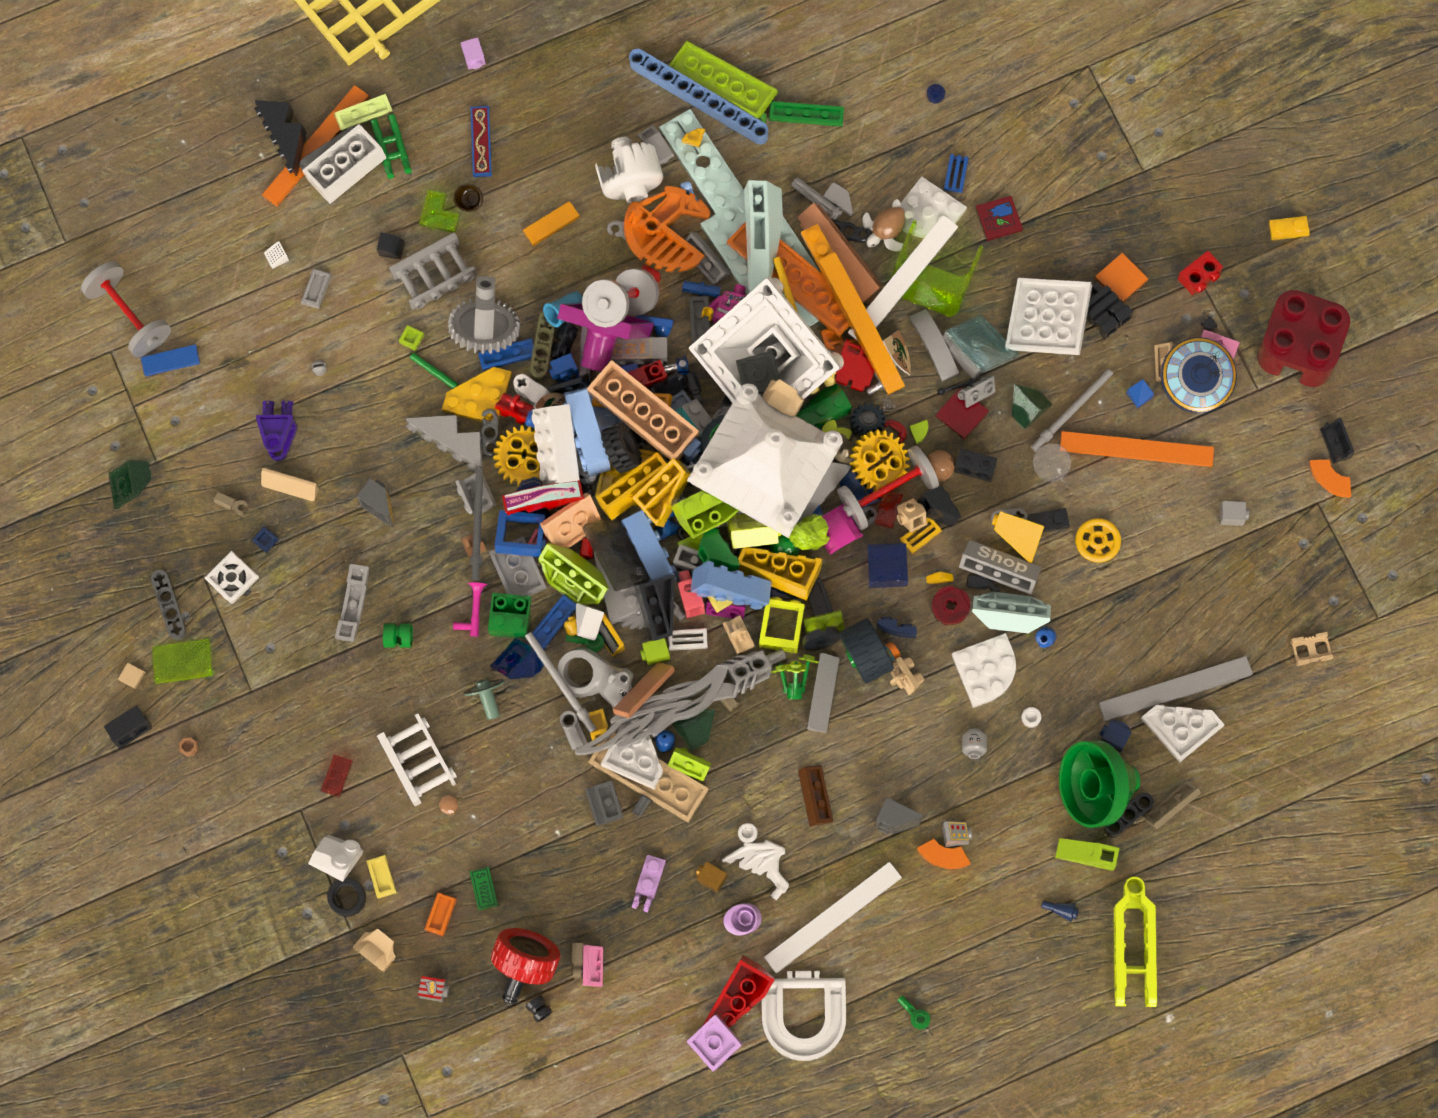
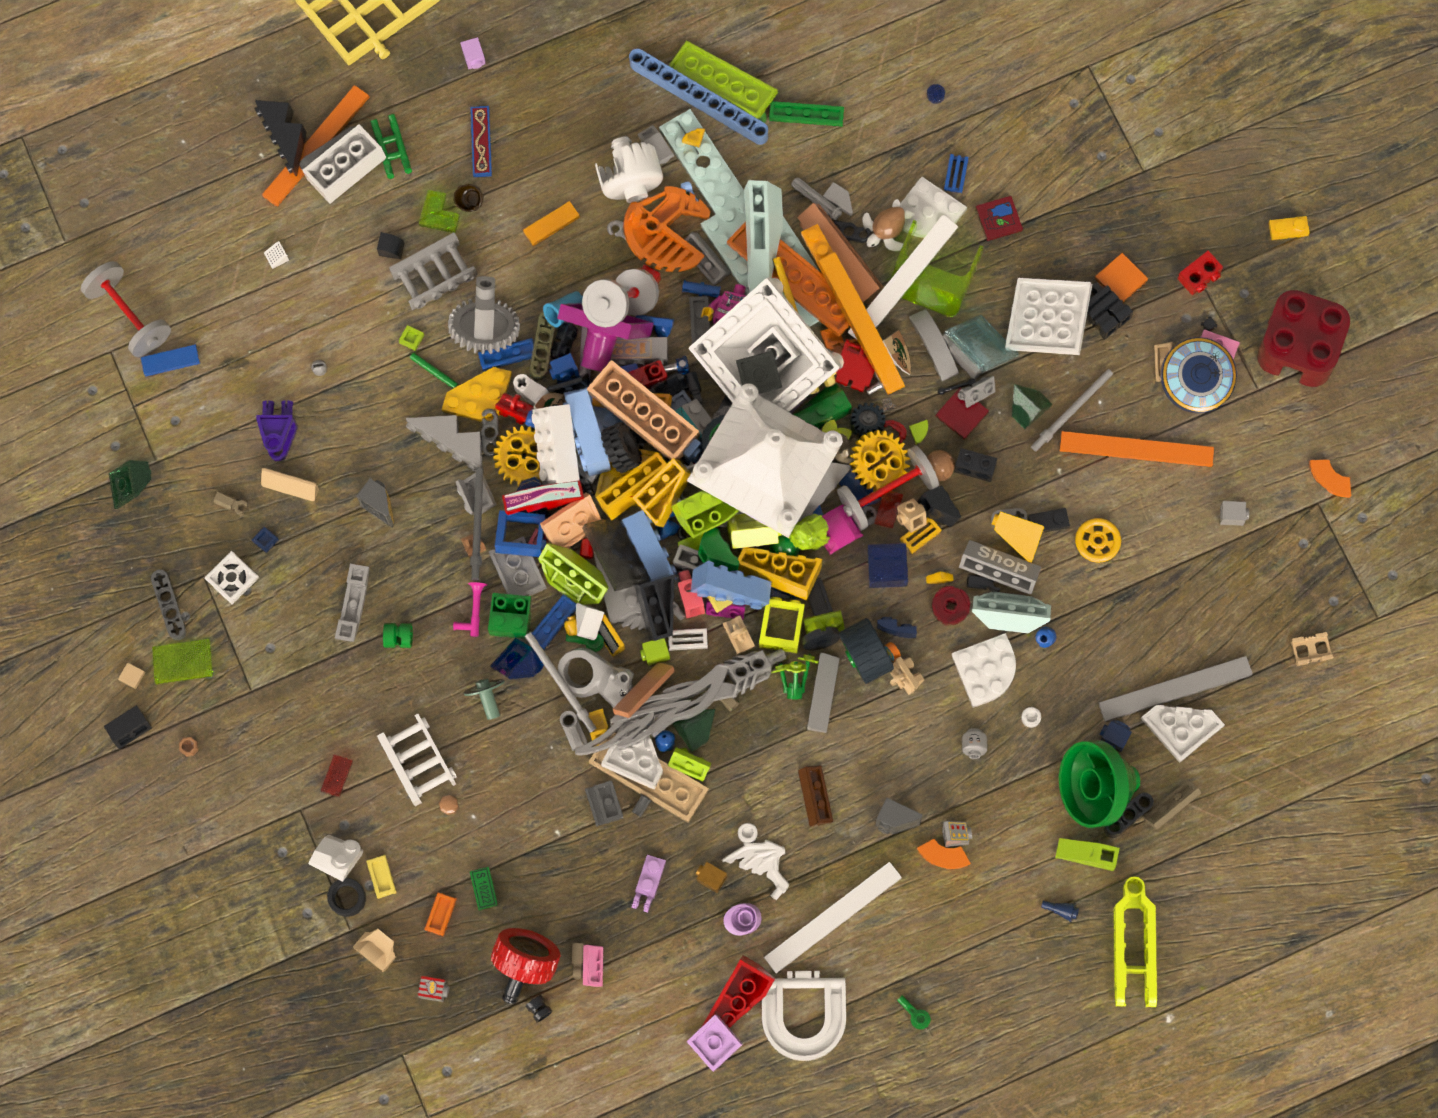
(316, 288): light grey tile -> none
(363, 112): yellowish green plate -> none
(783, 397): tan slope -> none
(1052, 462): clear tile -> none
(1140, 393): blue slope -> none
(1337, 441): black hinge -> none

